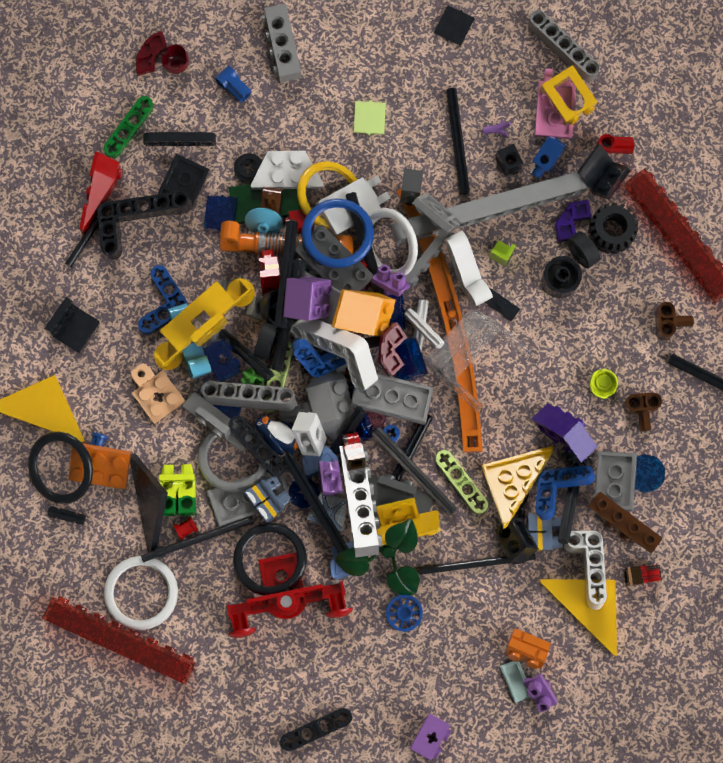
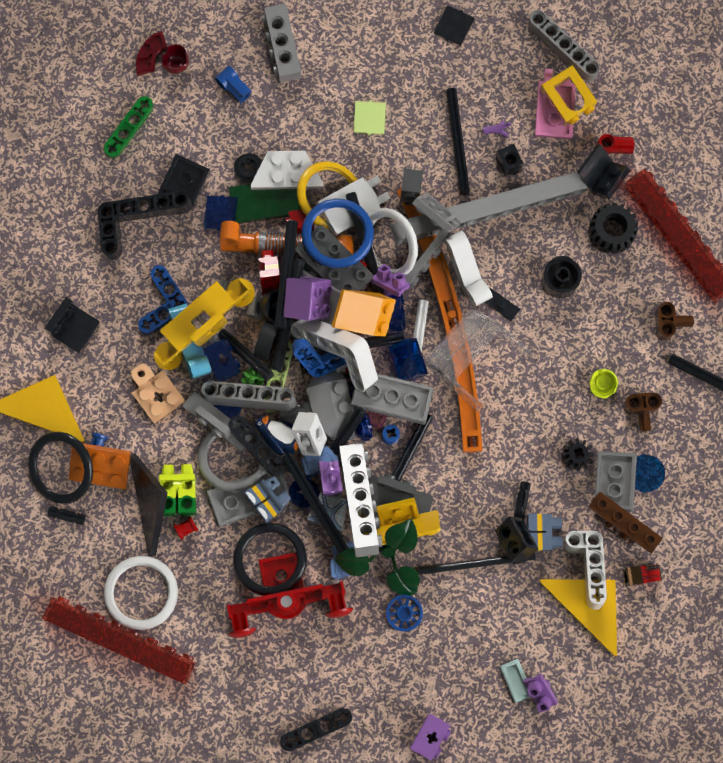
(82, 243): black bar -> none
(104, 178): red wedge -> none
(160, 552): black bar -> none
(179, 139): black beam -> none
(263, 220): medium azure dish -> none
(271, 198): reddish brown beam -> none
(353, 451): leg -> none
(389, 341): tile -> none
(413, 470): black axle -> none
(423, 328): white axle -> none
(464, 480): yellowish green beam -> none
(501, 253): lime panel -> none
(512, 479): yellow tile -> none
(527, 649): orange brick -> none
(552, 485): blue beam -> none
(554, 150): blue torso -> none
(565, 429): dark purple wedge -> none
(568, 514): black axle -> none
(574, 212): dark purple tile -> none
(583, 249): black tyre -> none

